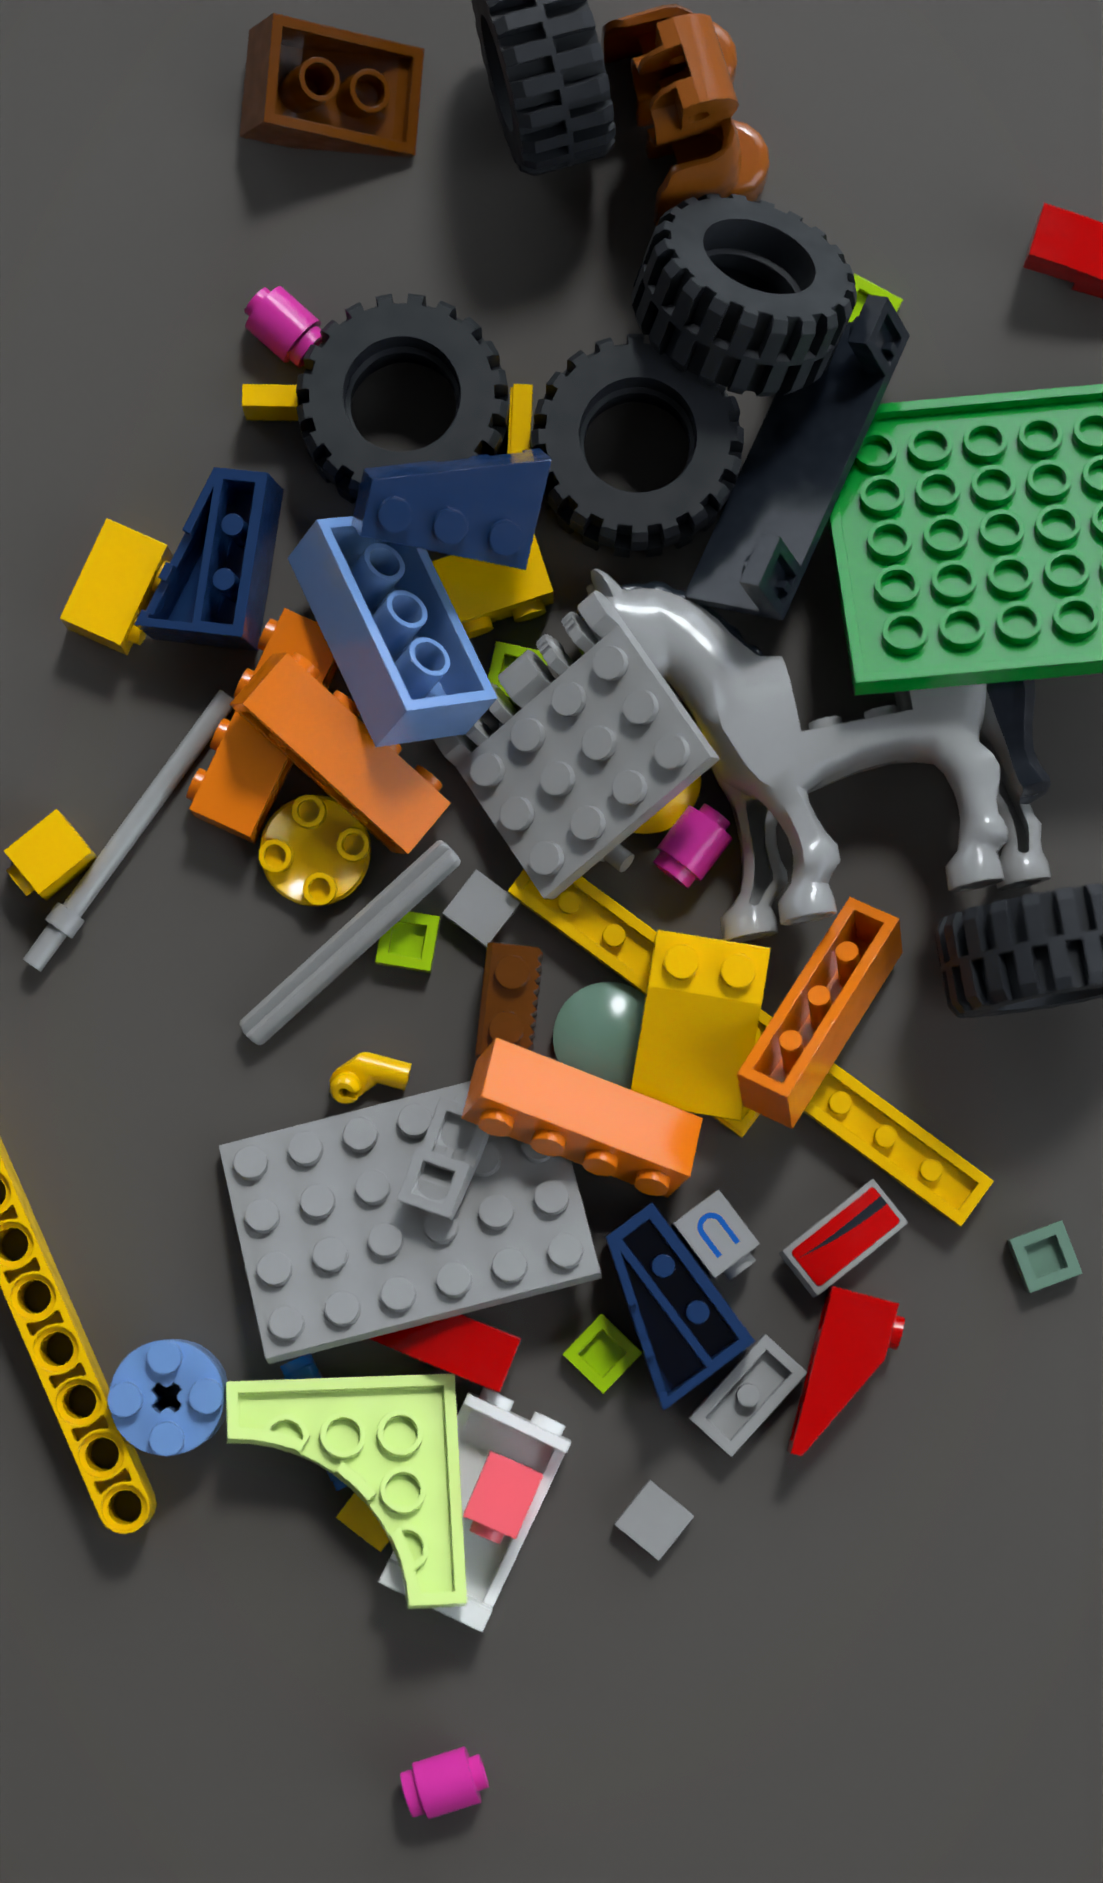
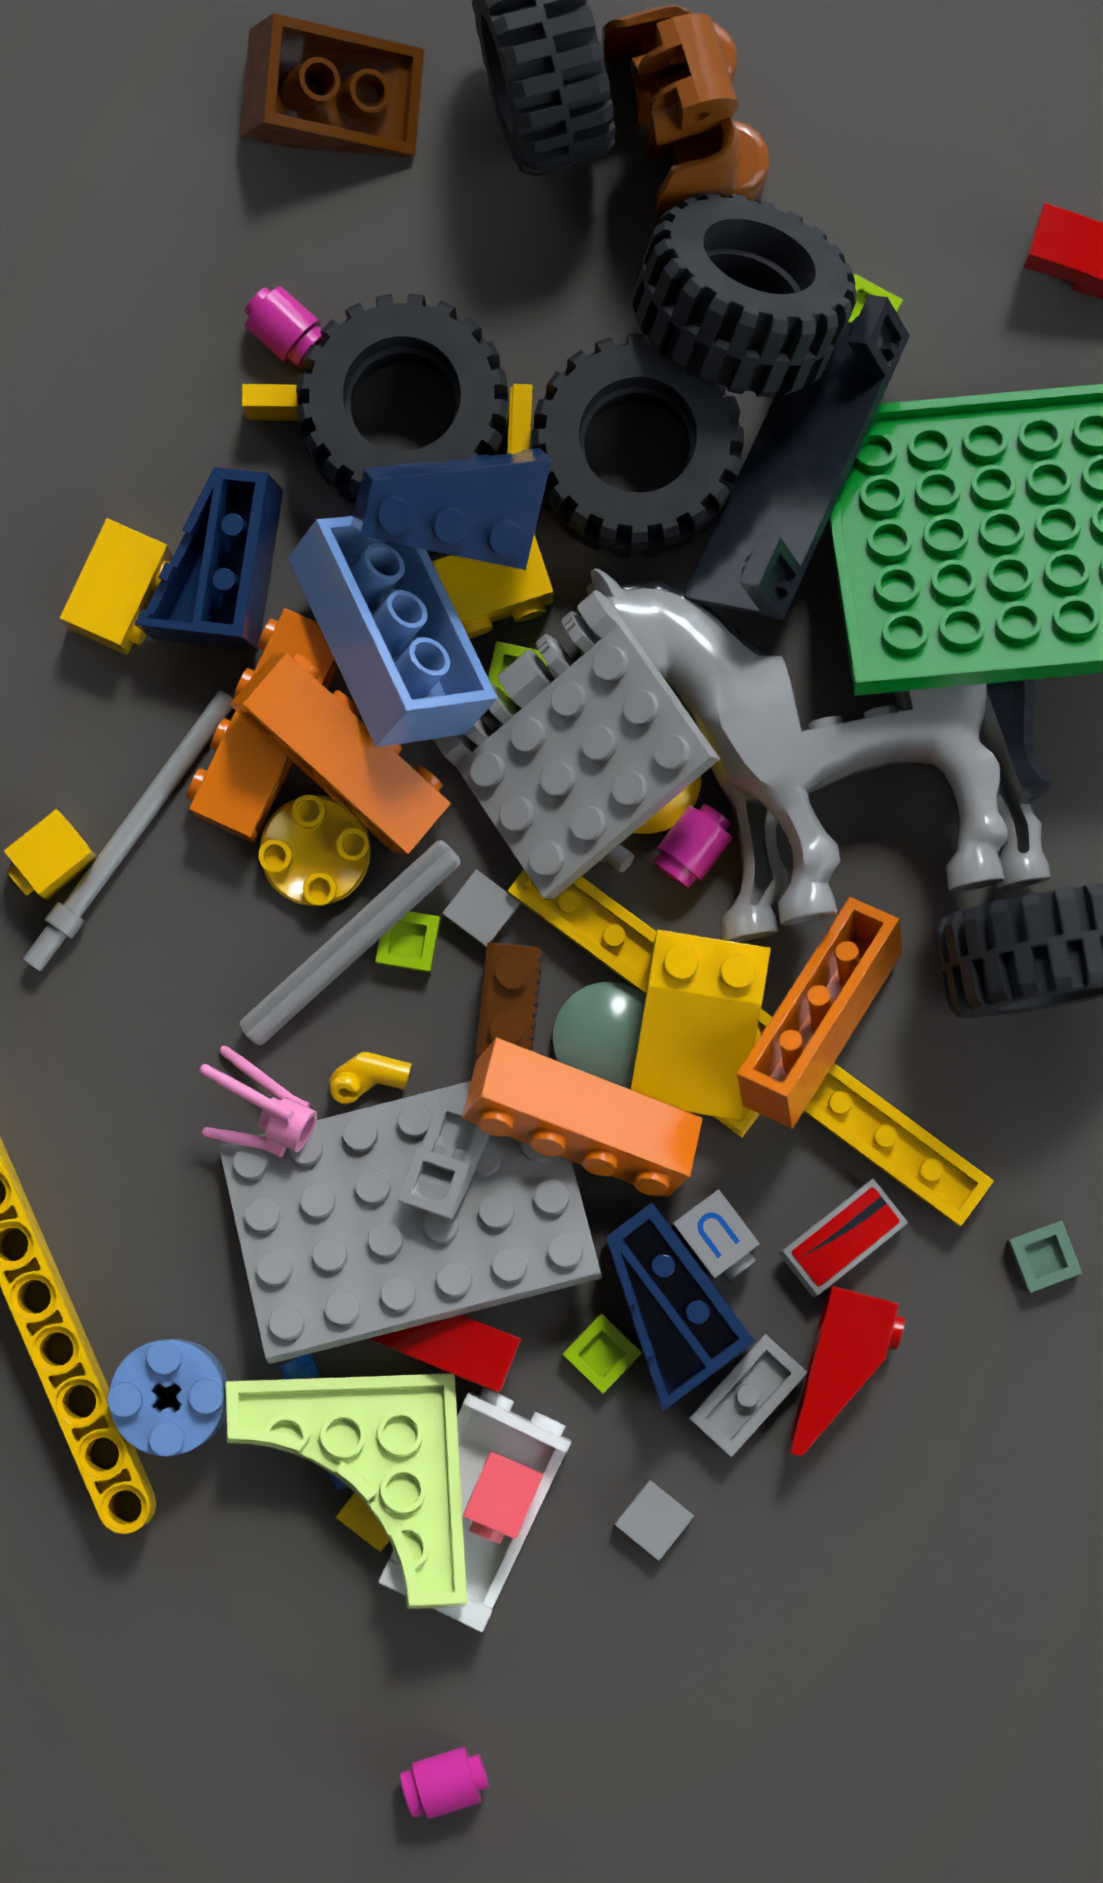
(284, 1118): none -> bright pink plant

